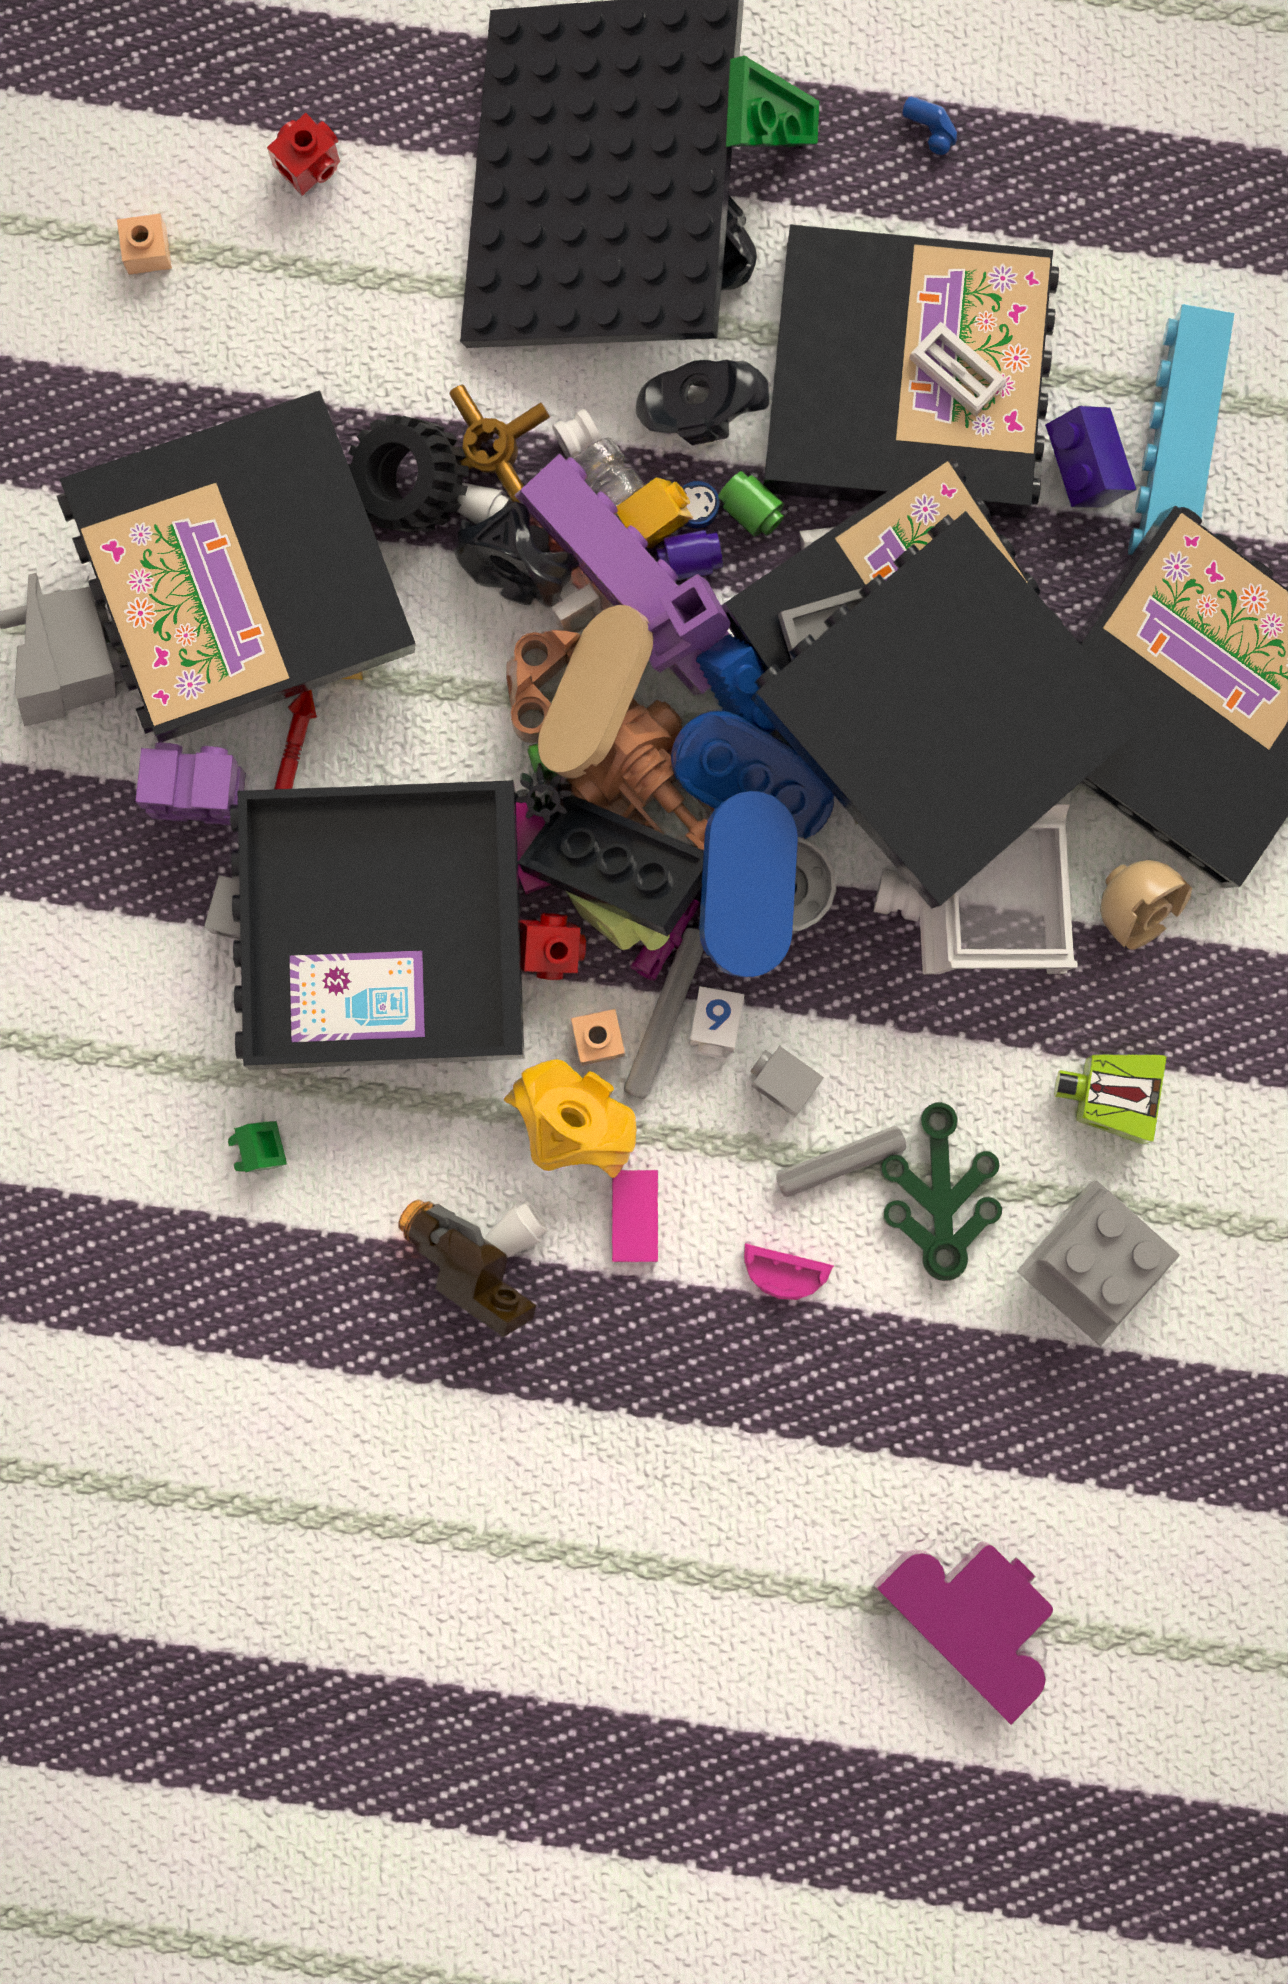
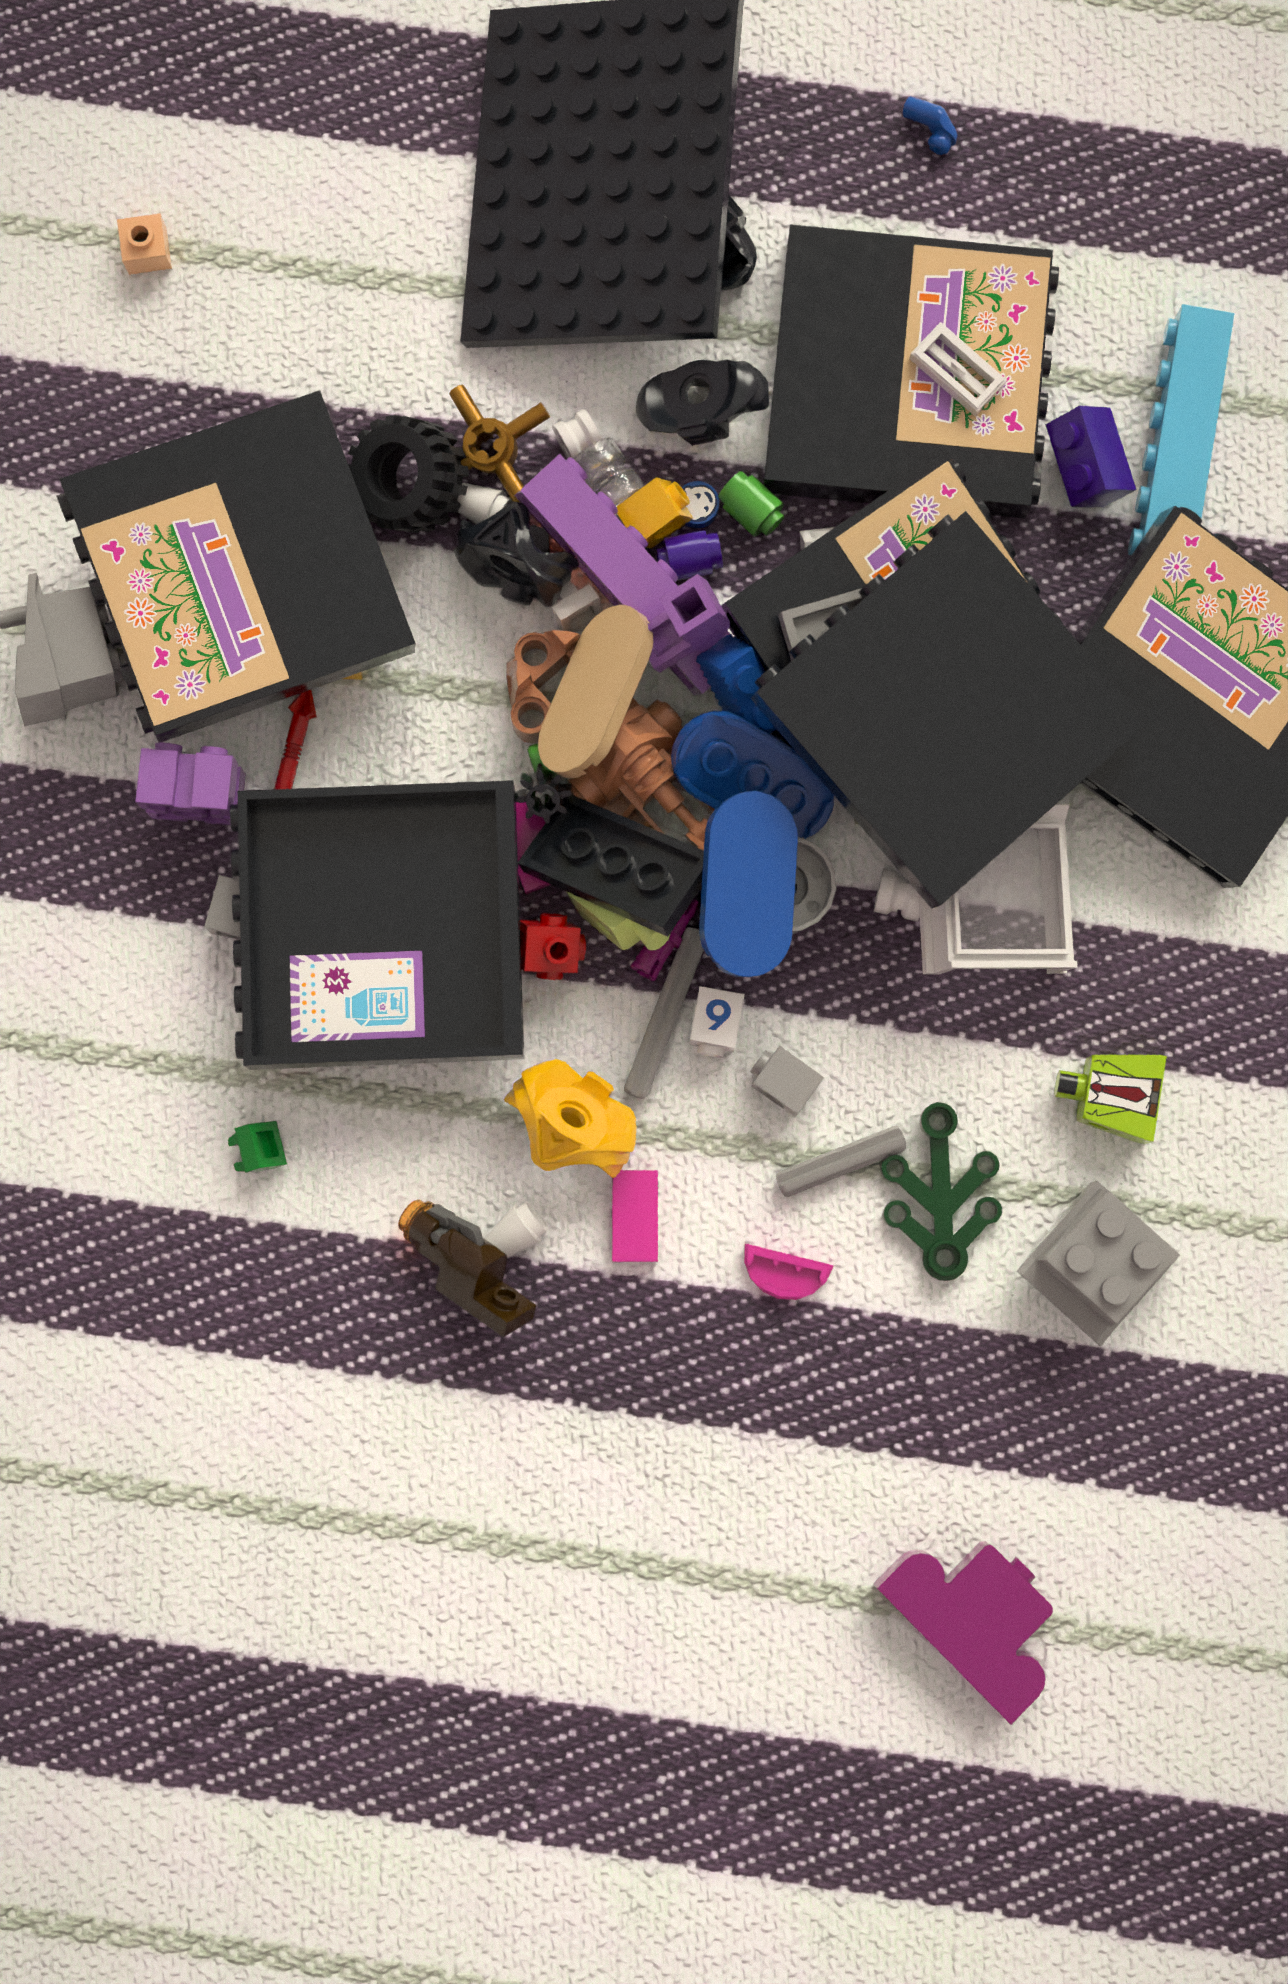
(305, 153): red brick -> none
(607, 1050): light nougat plate -> none
(768, 109): green wing -> none
(1140, 899): tan cylinder -> none

